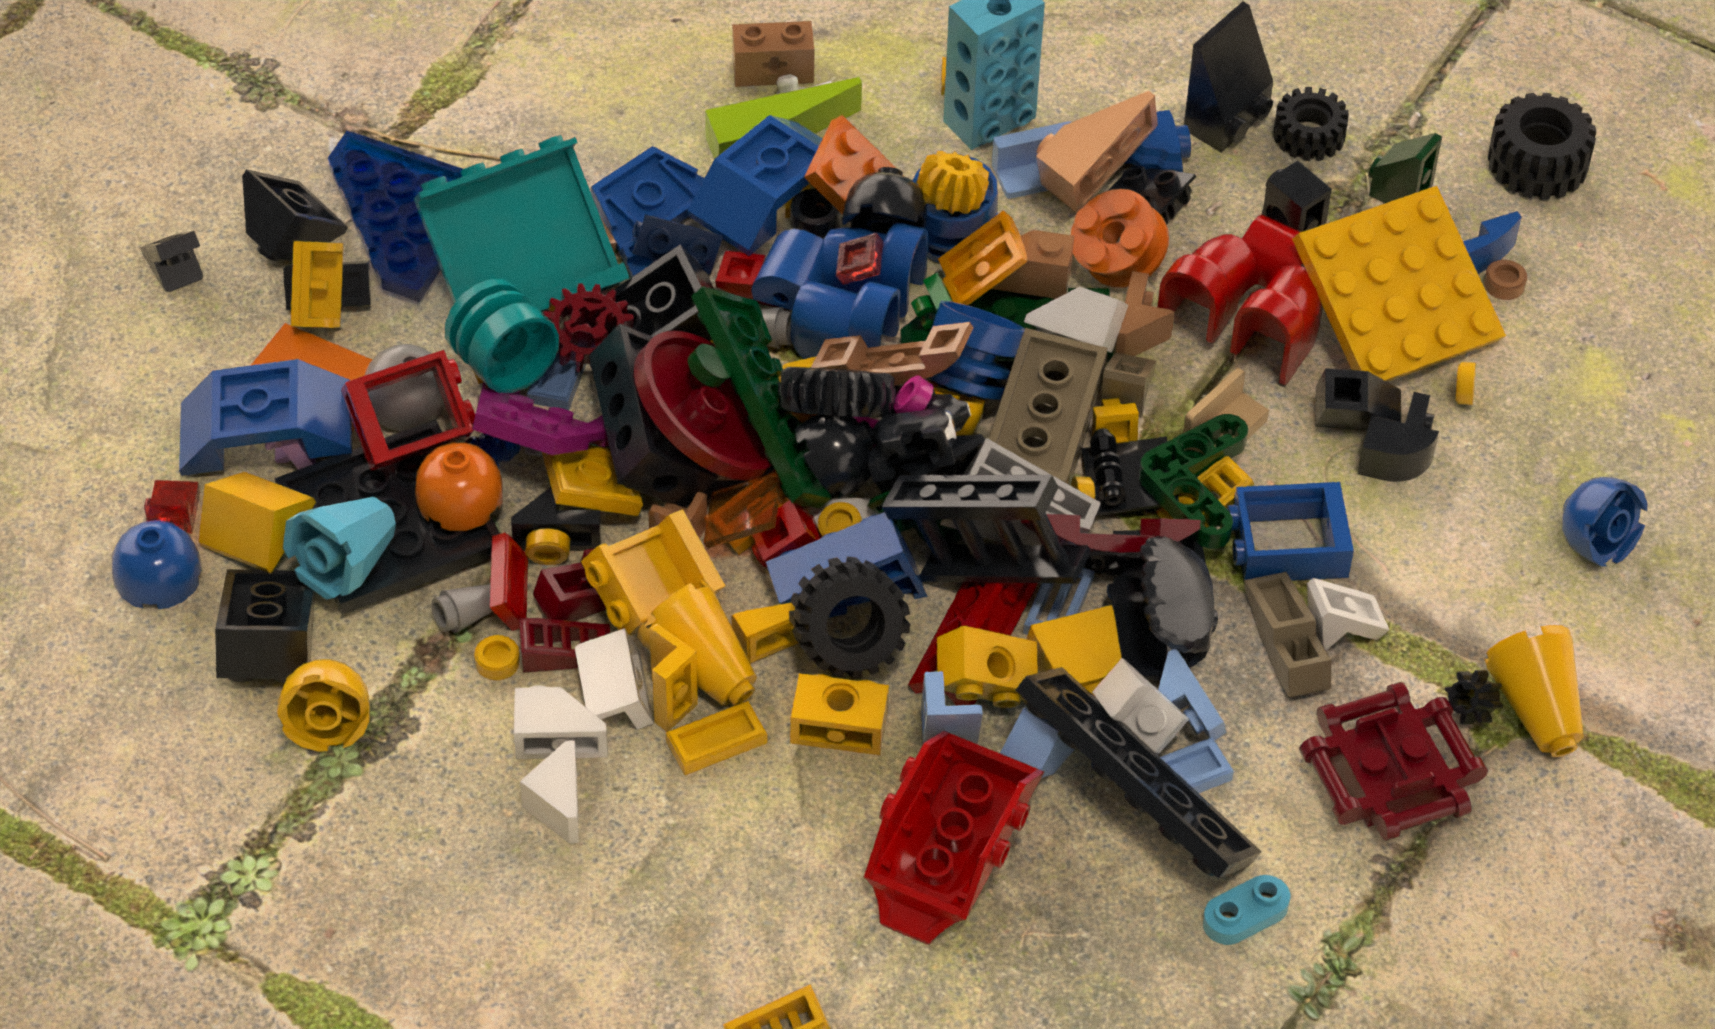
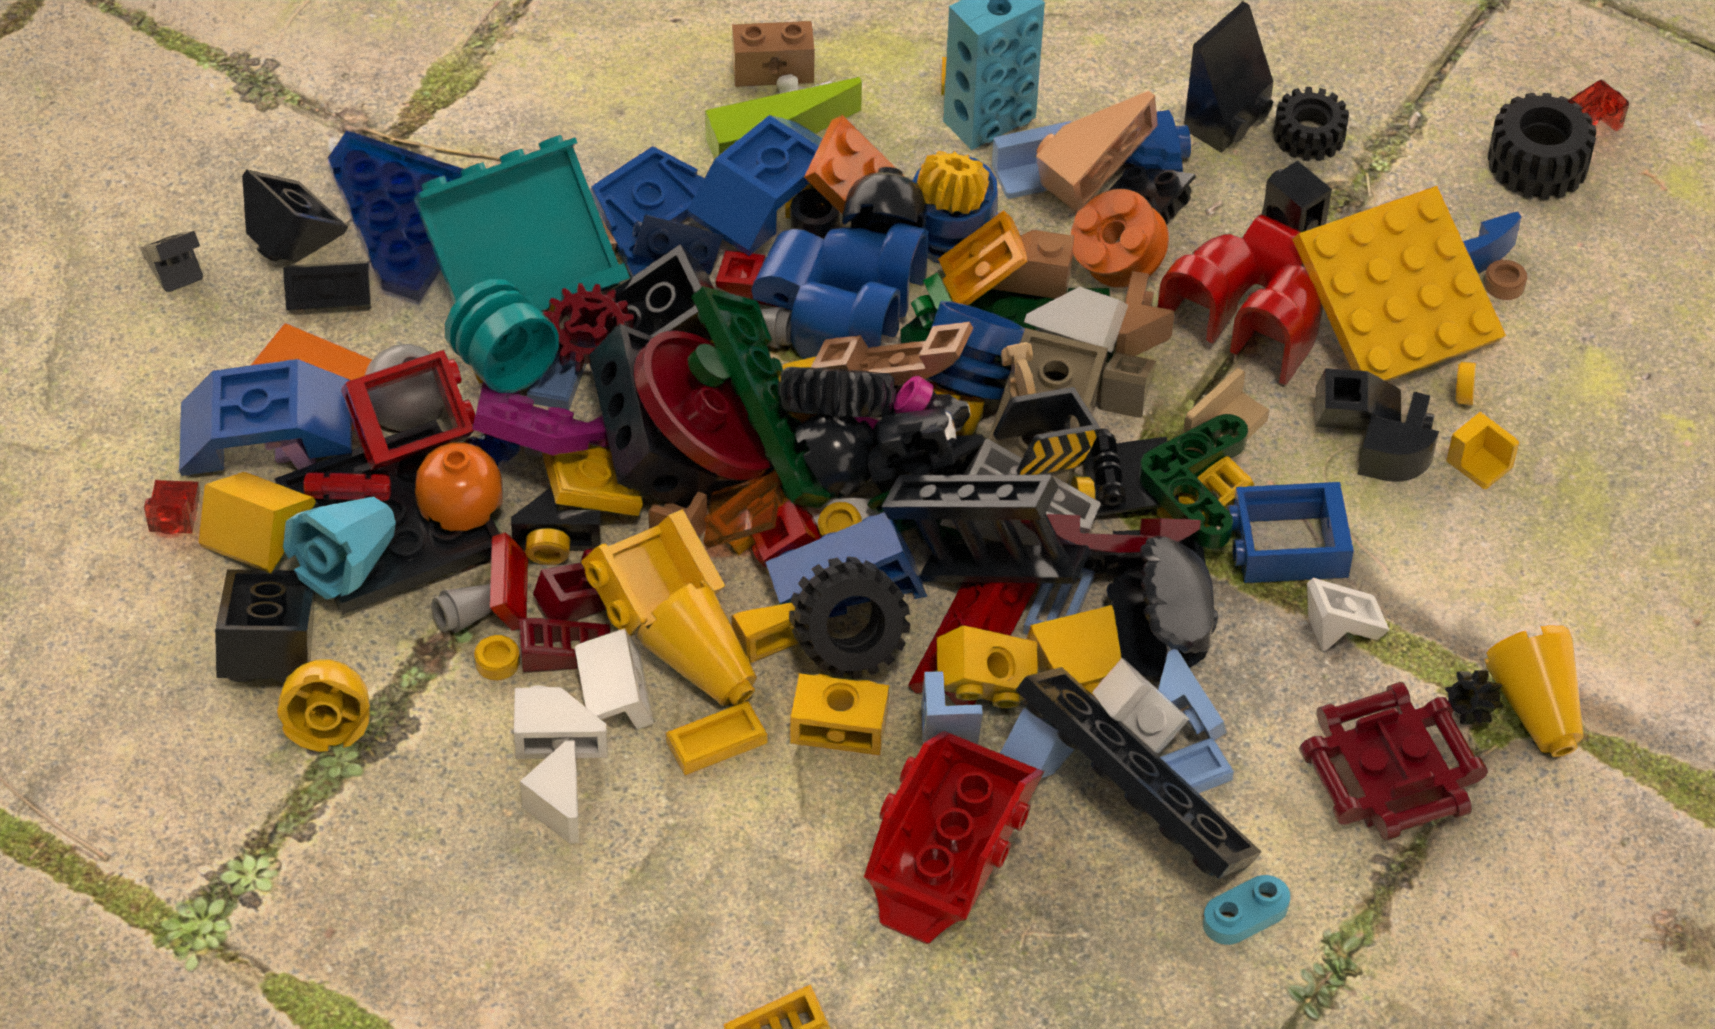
(155, 565): blue cylinder -> none
(317, 284): yellow hinge -> none
(347, 486): none -> red axle
(672, 677): yellow panel -> none
(859, 258): clear red tile -> none
(1022, 380): none -> tan piece
(1049, 412): none -> black piece
(1117, 418): yellow tile -> none
(1289, 634): dark tan slope -> none
(1405, 168): dark green slope -> none
(1482, 450): none -> yellow panel
(1603, 104): none -> clear red bracket
(1603, 519): blue cylinder -> none

